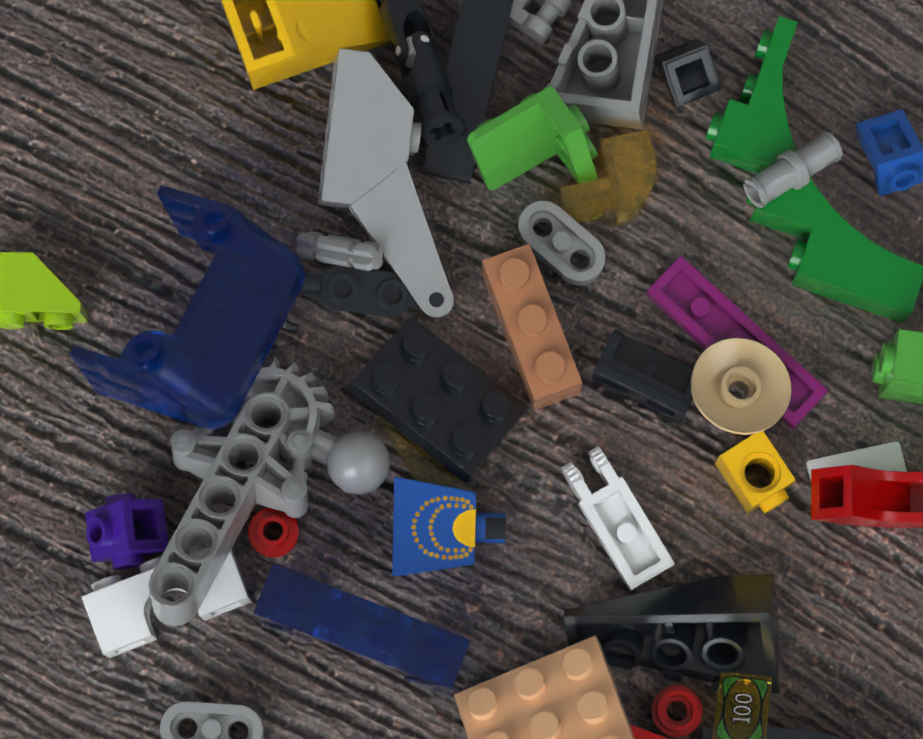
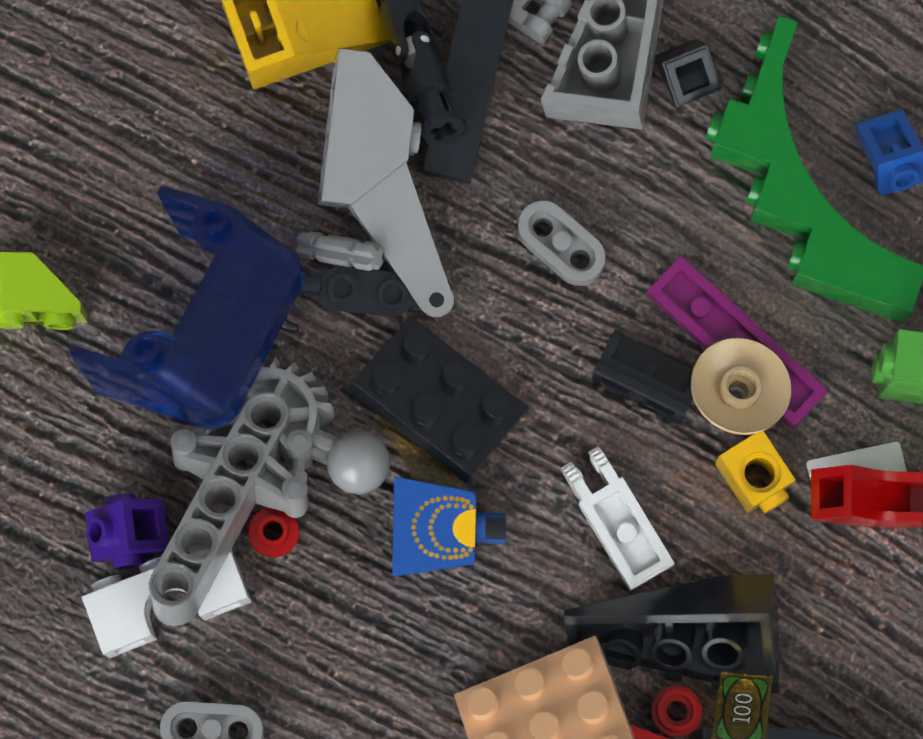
(395, 640): clear blue arch -> none
(530, 135): bright green bracket -> none
(531, 327): nougat brick -> none
(626, 185): clear yellow brick -> none
(793, 169): light grey pin -> none

